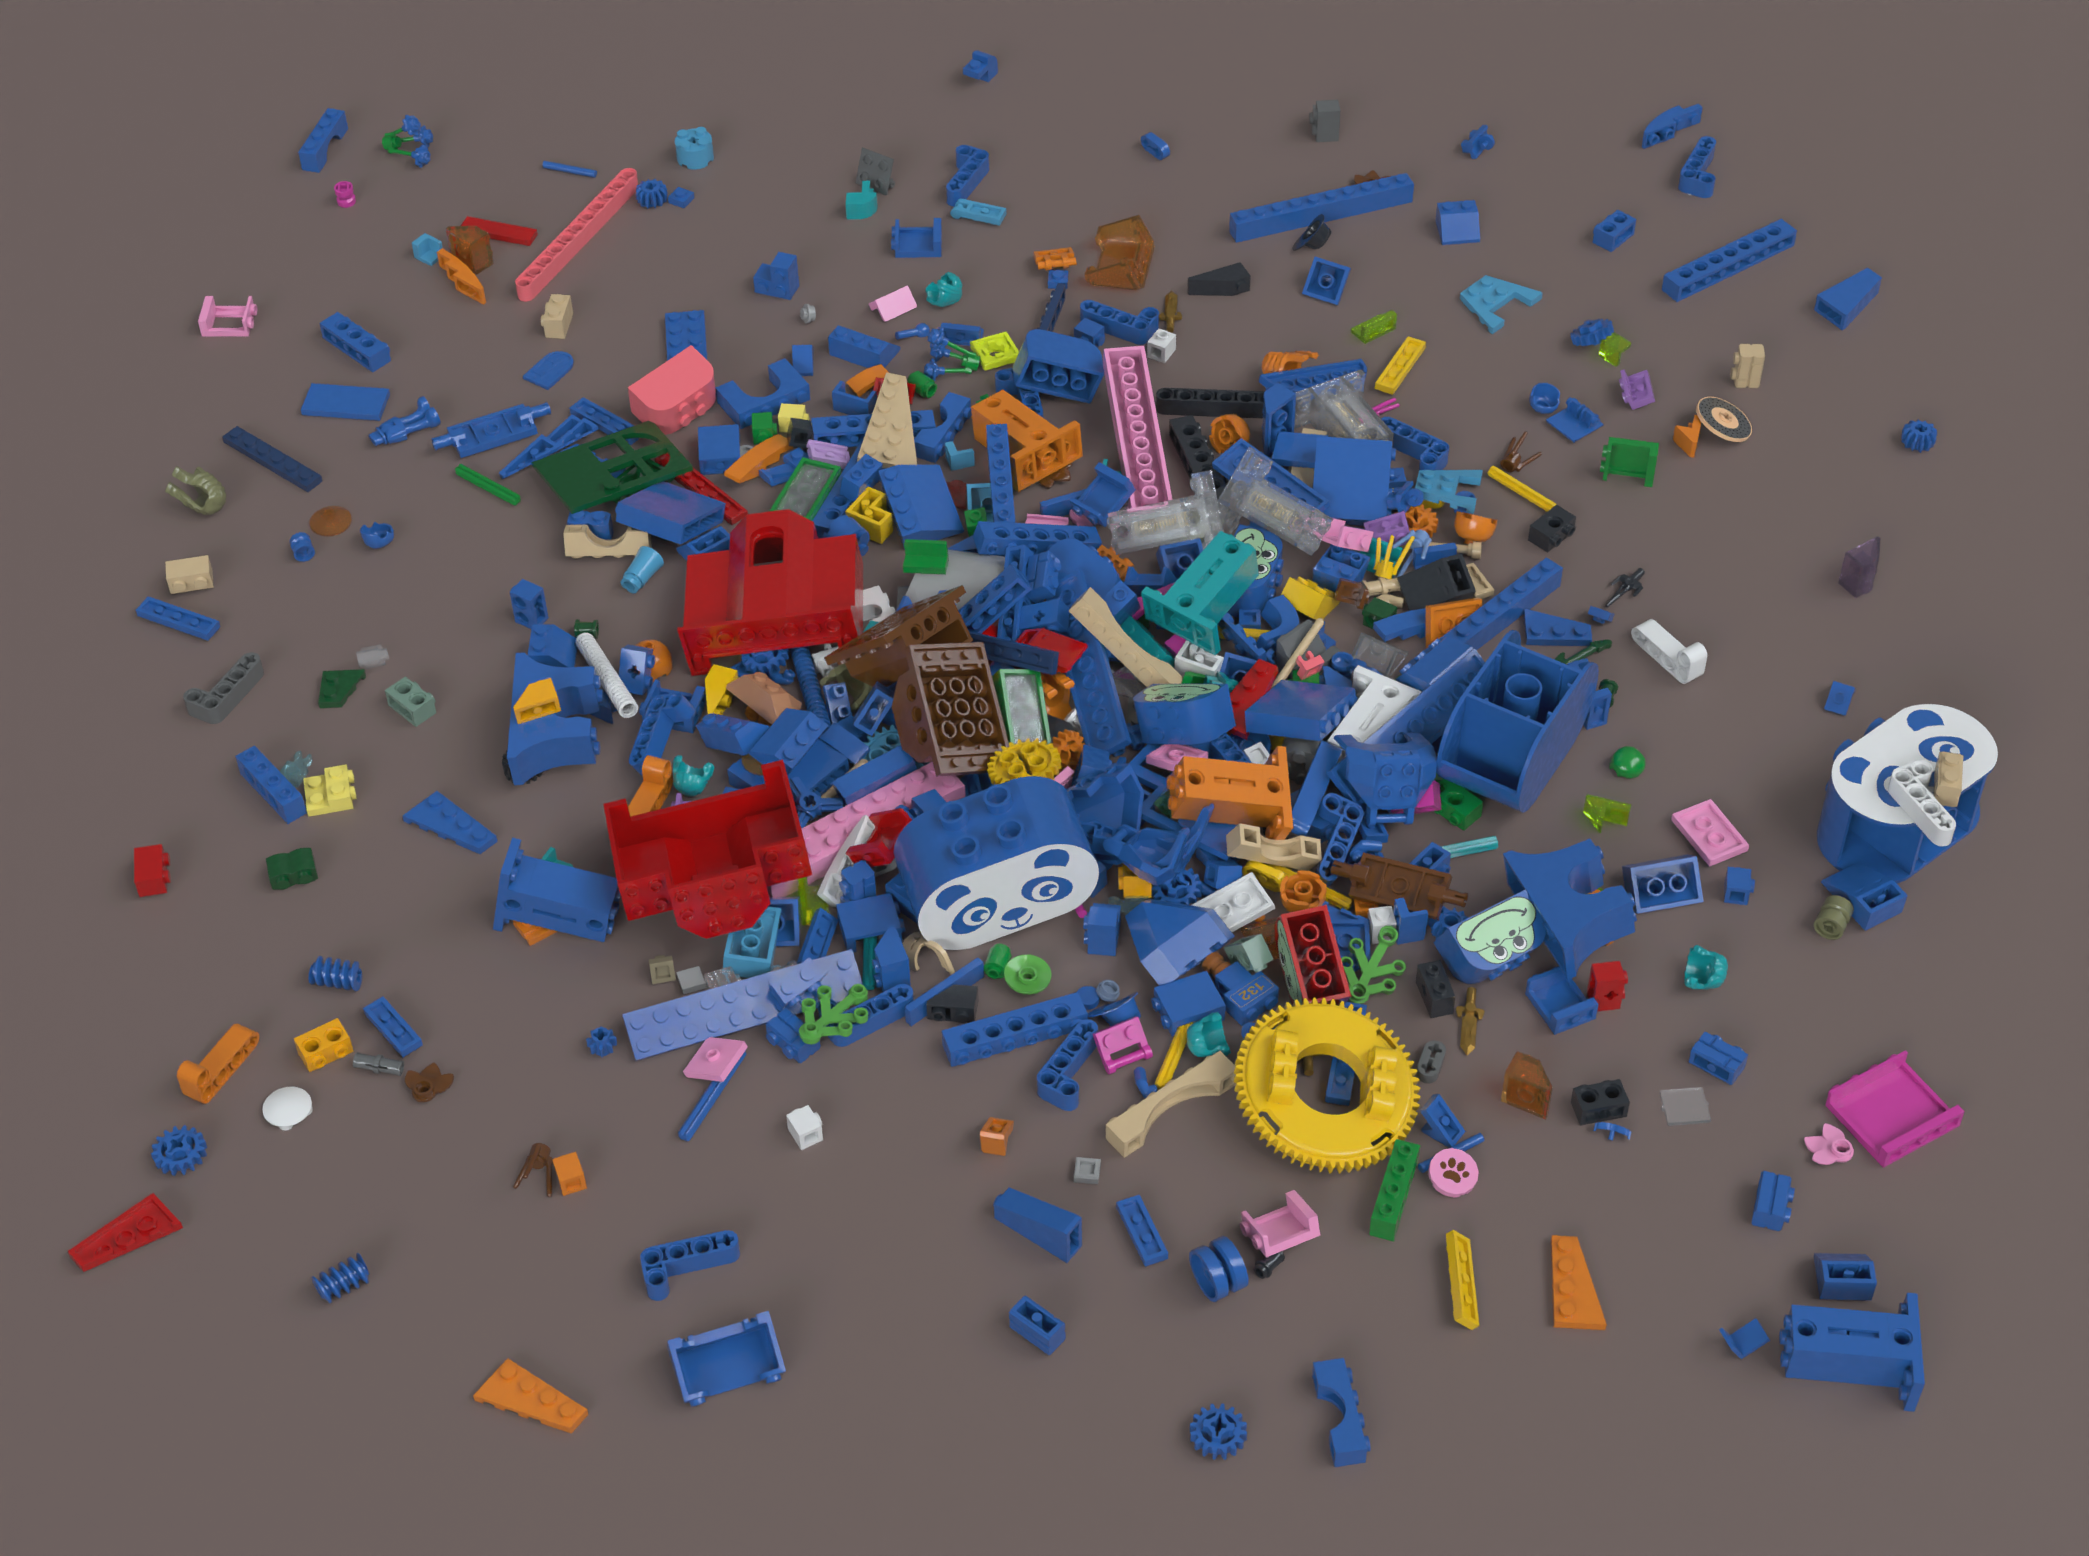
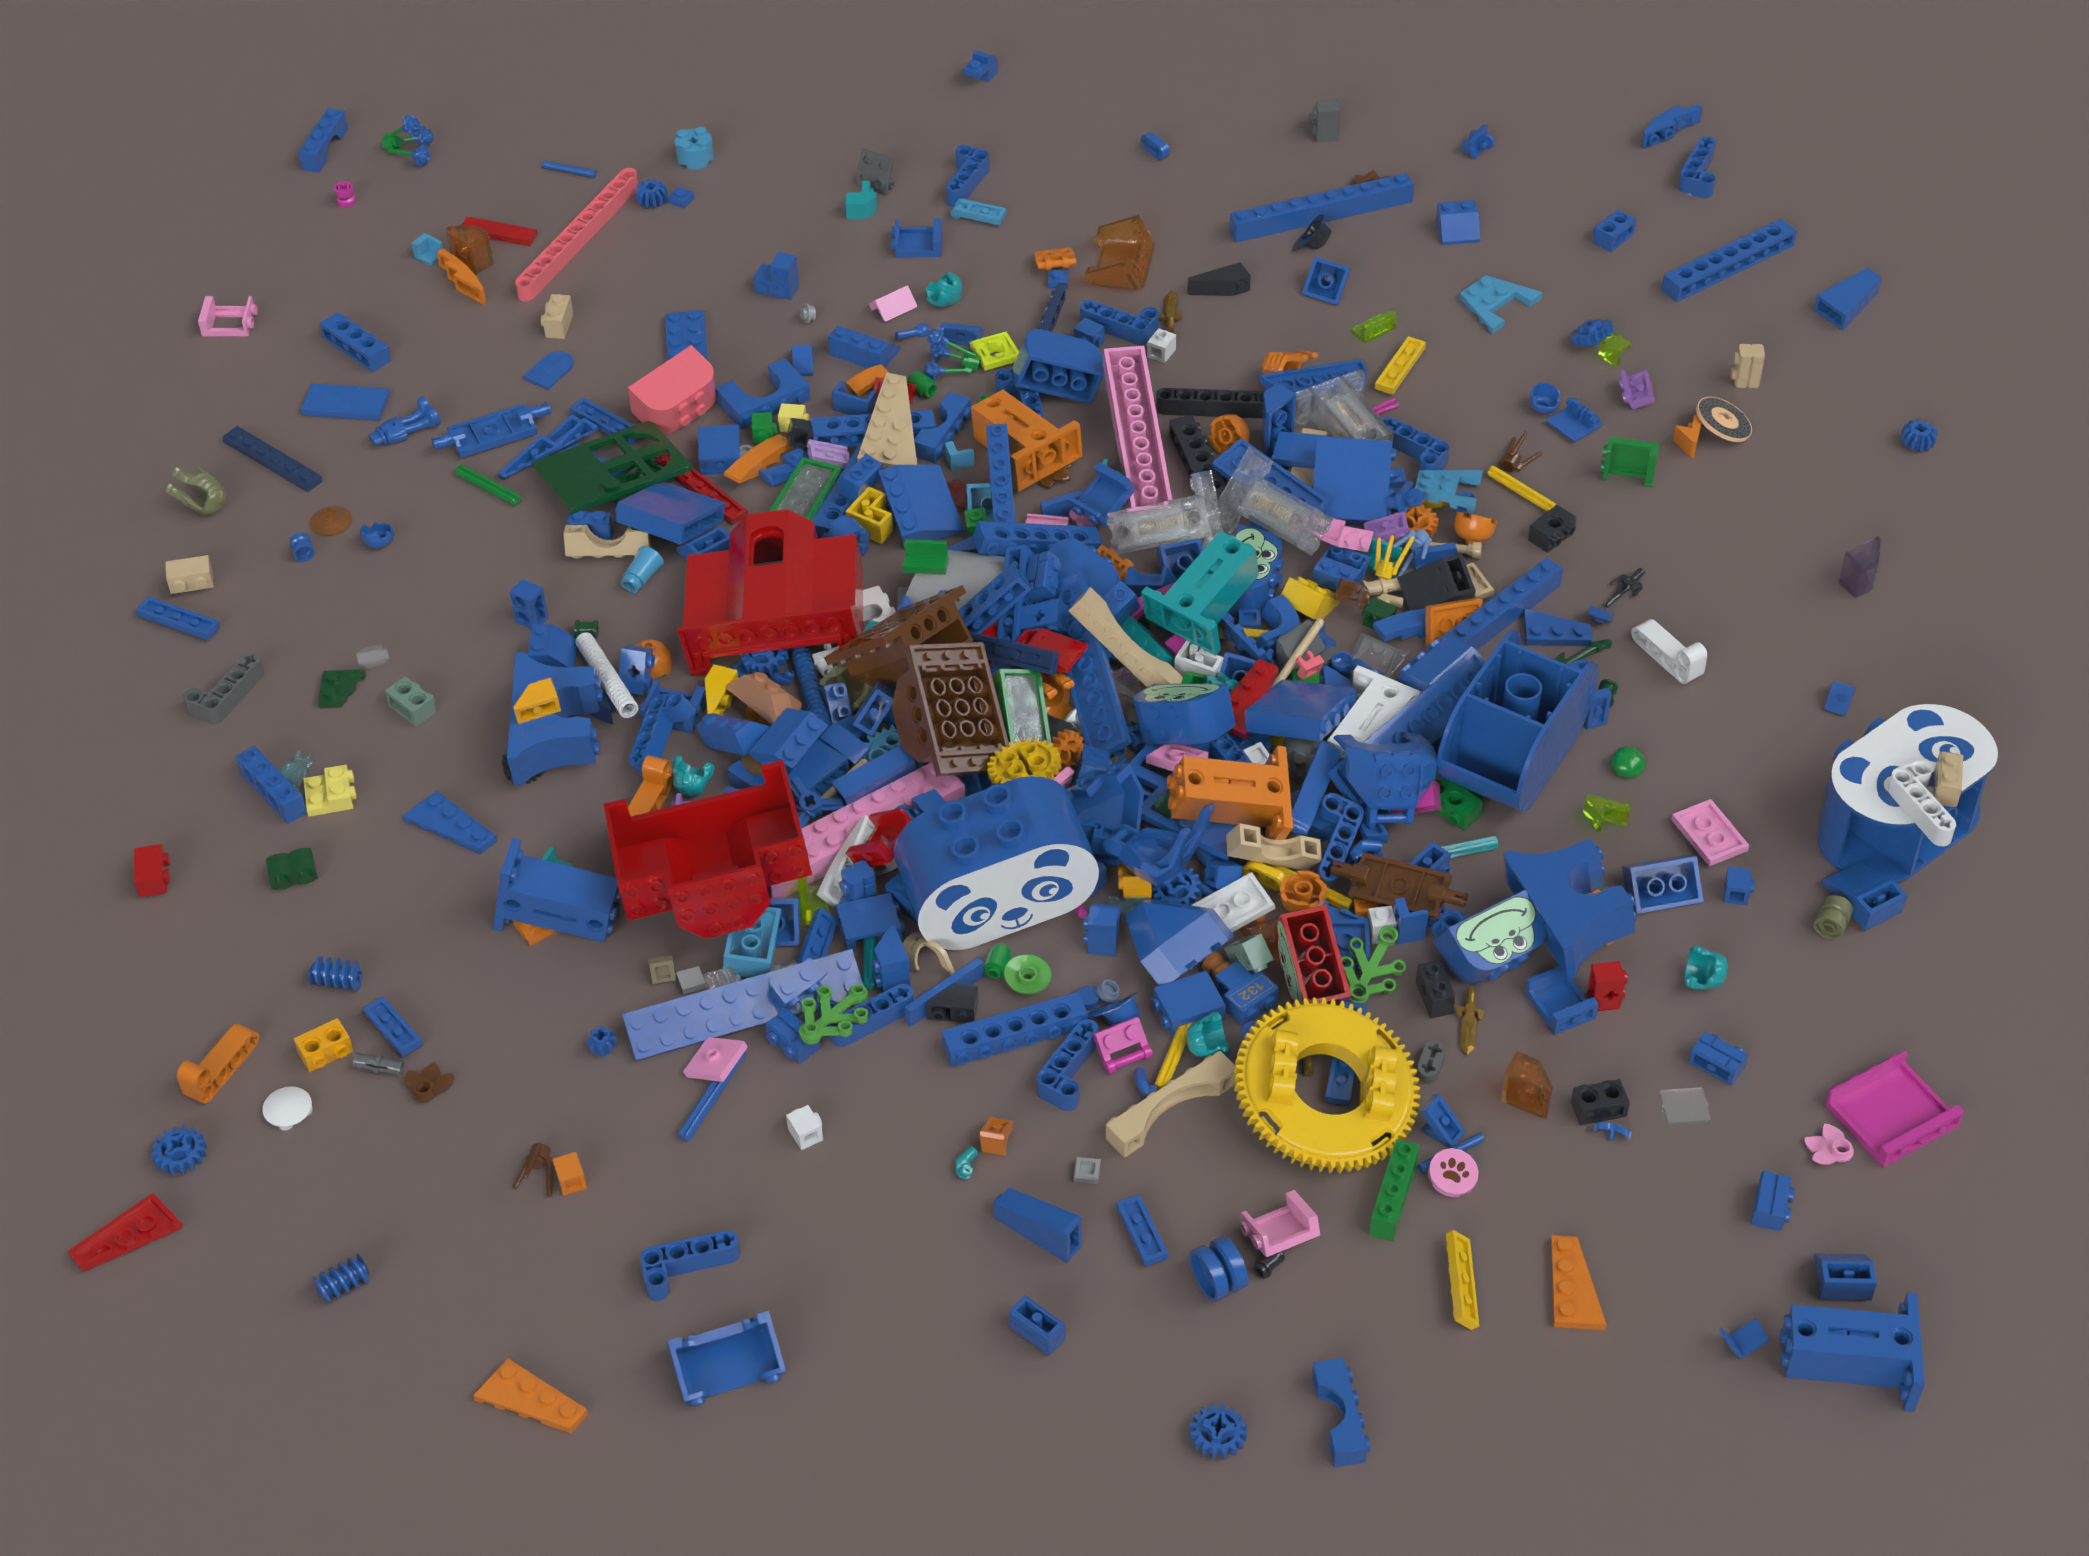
(962, 1163): none -> teal arm

